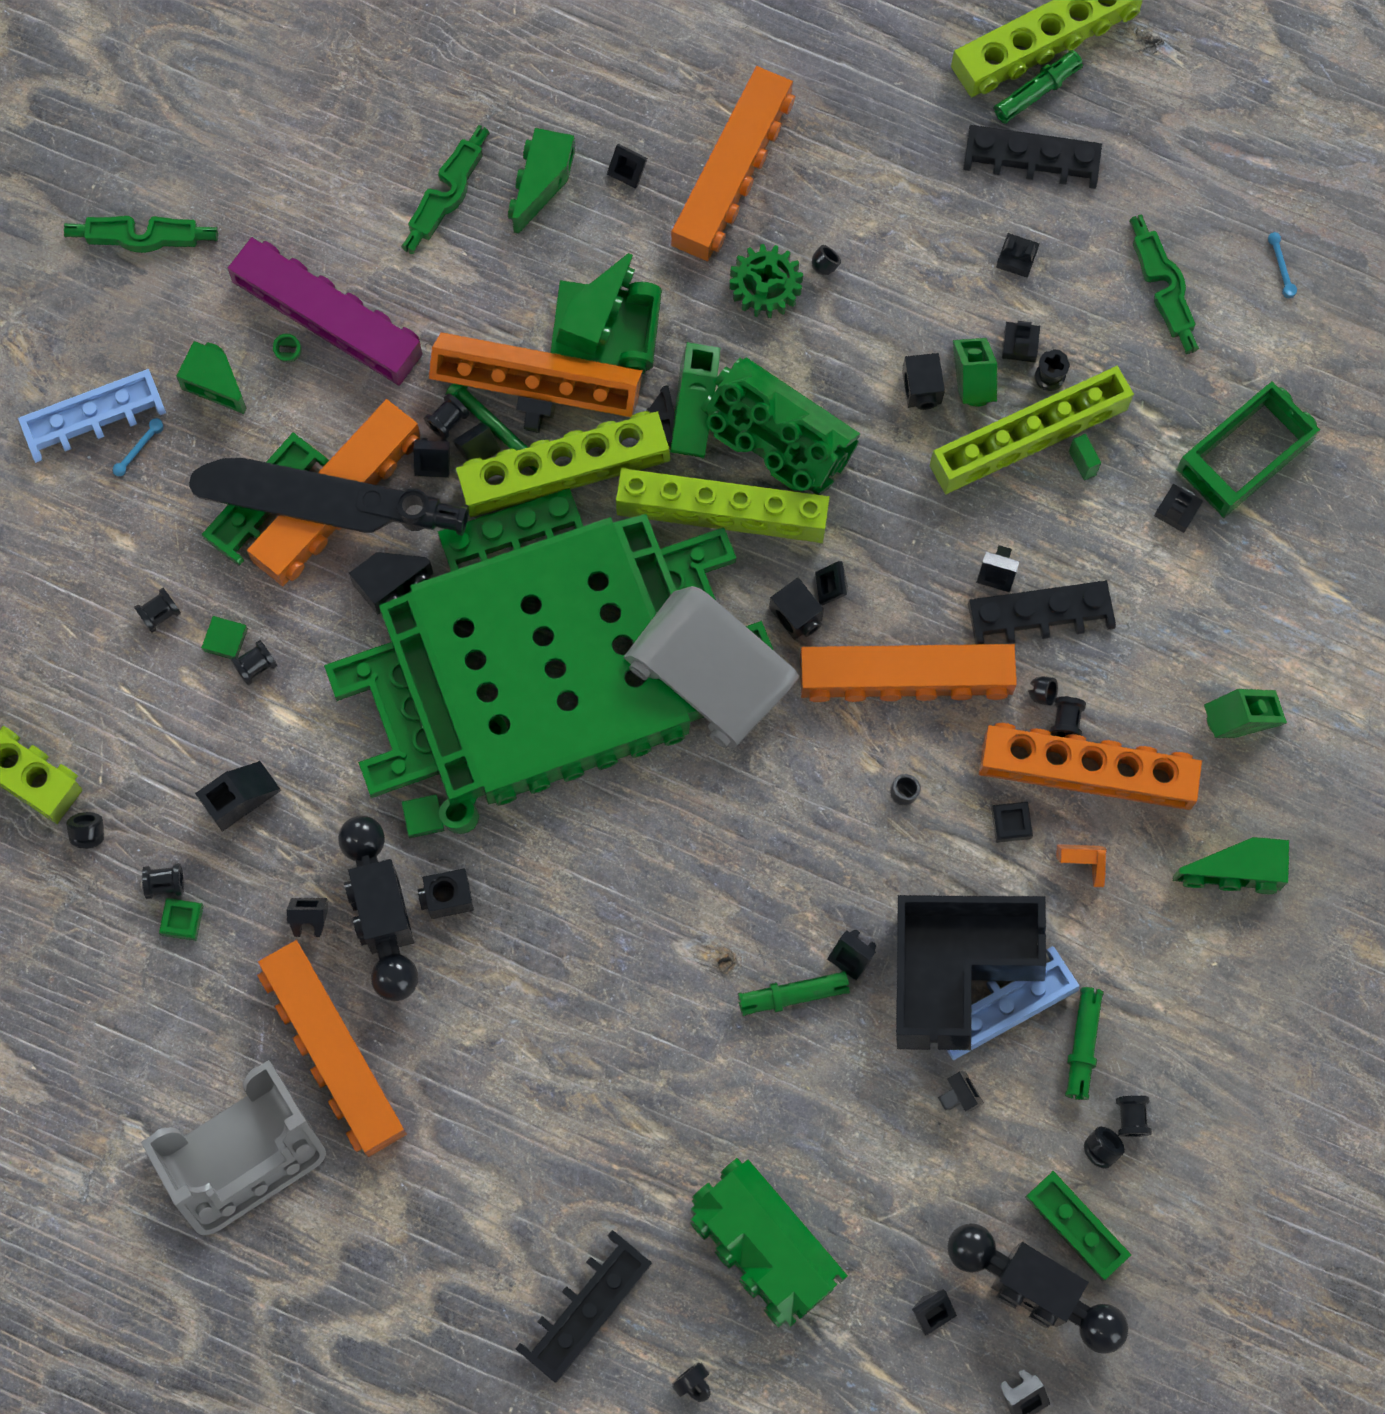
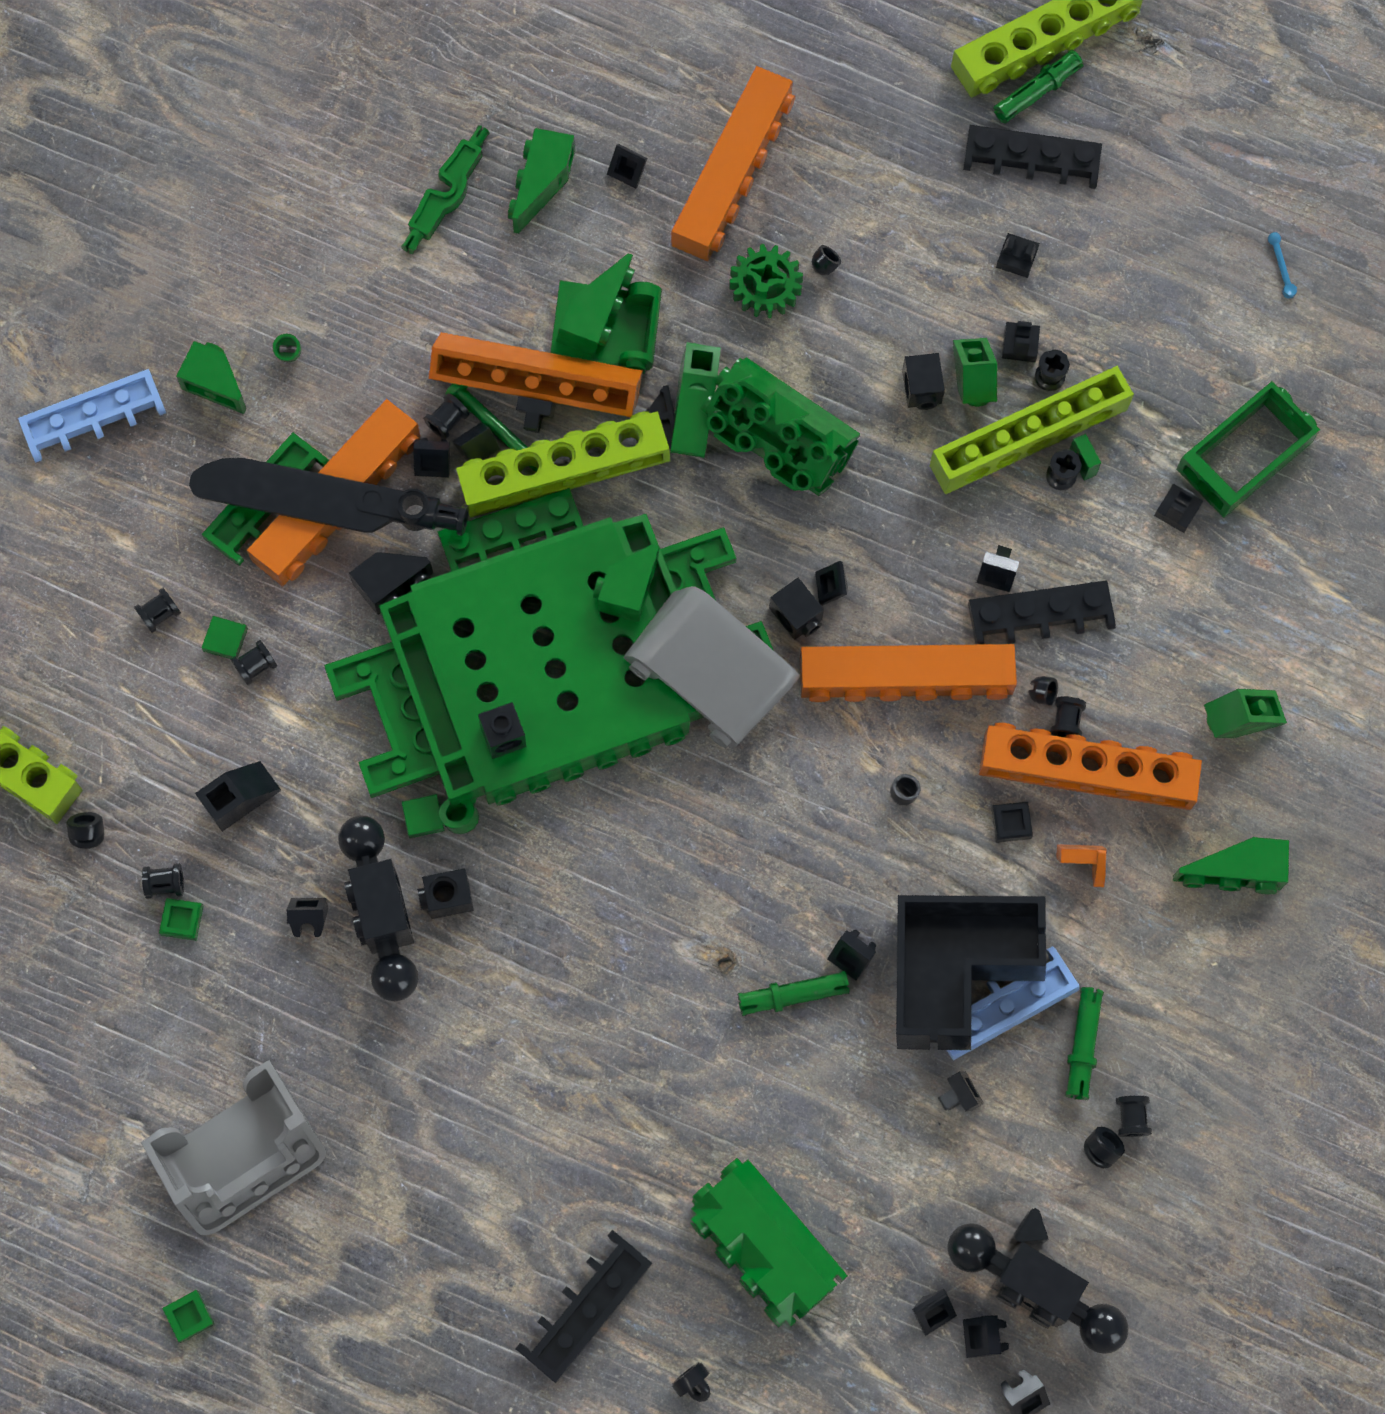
(156, 426): dark azure hinge -> none
(159, 233): green piece -> none
(188, 1316): none -> green tile
(325, 310): magenta brick -> none
(331, 1048): orange brick -> none
(502, 730): none -> black brick
(627, 584): none -> green slope
(722, 505): lime brick -> none
(983, 1336): none -> black tile
(1030, 1229): none -> black slope
(1058, 461): none -> black bush
(1078, 1226): green plate -> none
(1170, 300): green piece -> none

